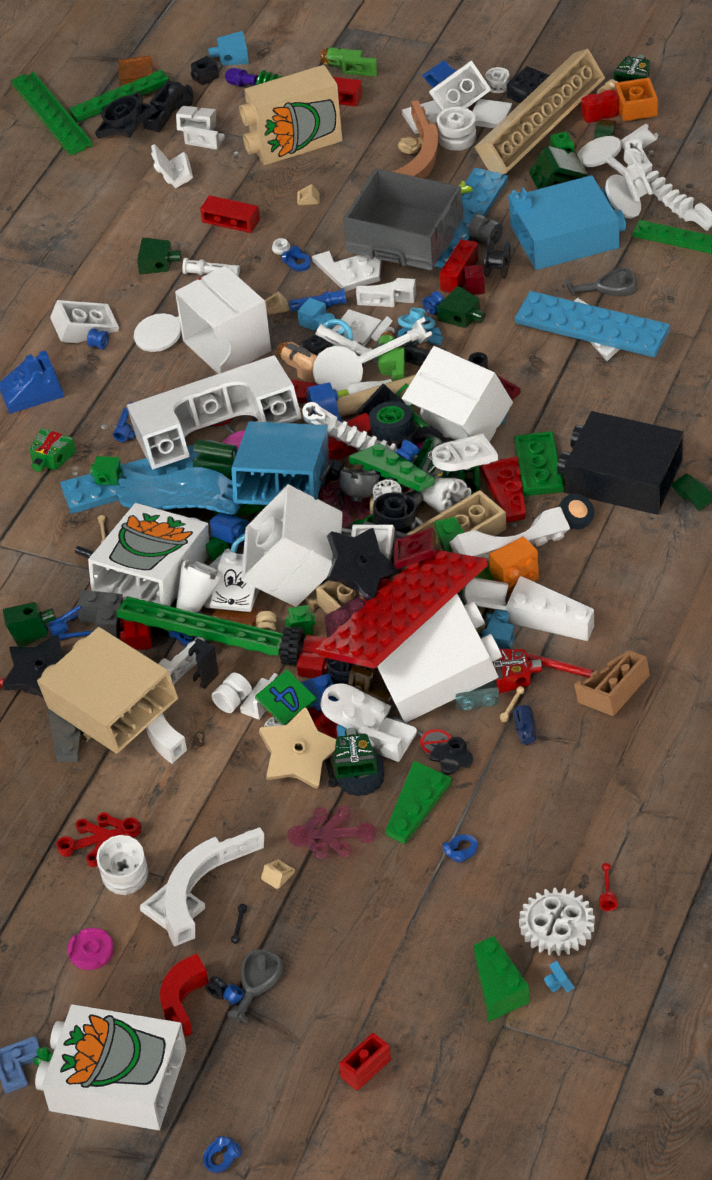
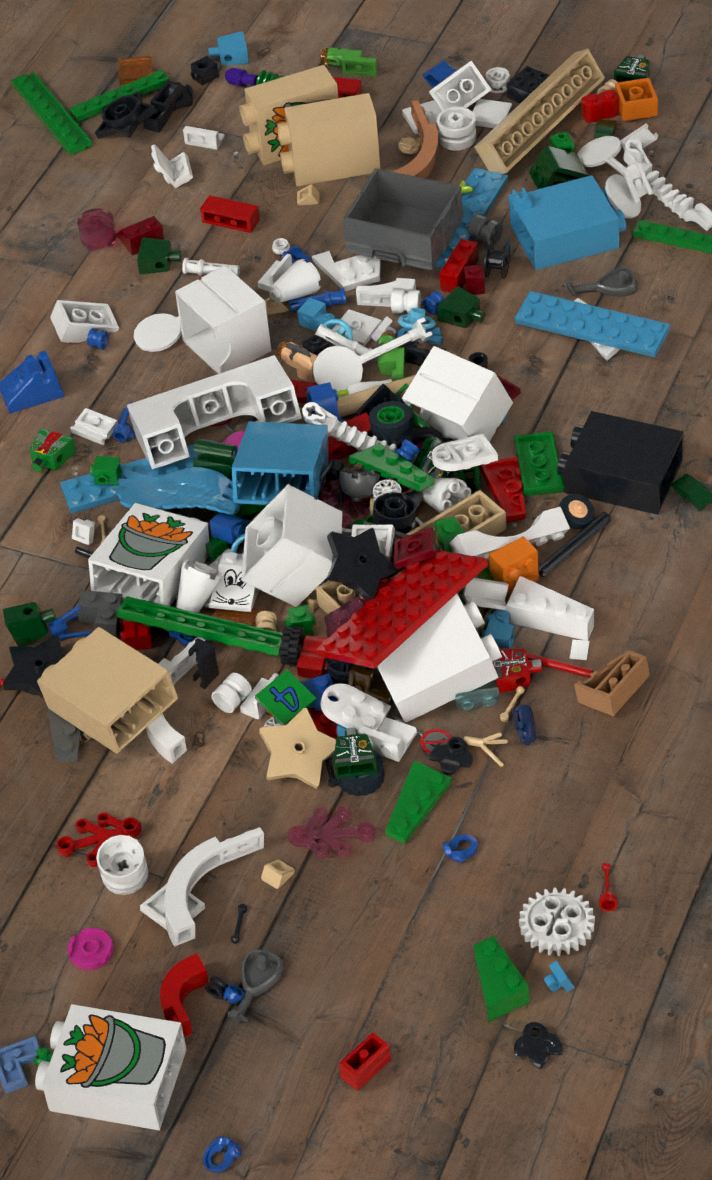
(83, 531): none -> white tile
(94, 426): none -> white plate
(96, 229): none -> clear pink brick
(133, 234): none -> dark red slope
(190, 116): white piece -> none
(275, 272): none -> white panel
(296, 282): none -> white cone
(330, 139): none -> tan brick
(405, 301): none -> white wheel
(479, 742): none -> tan plant
(537, 1047): none -> black plate
(573, 544): none -> black axle
(579, 649): none -> white sticker

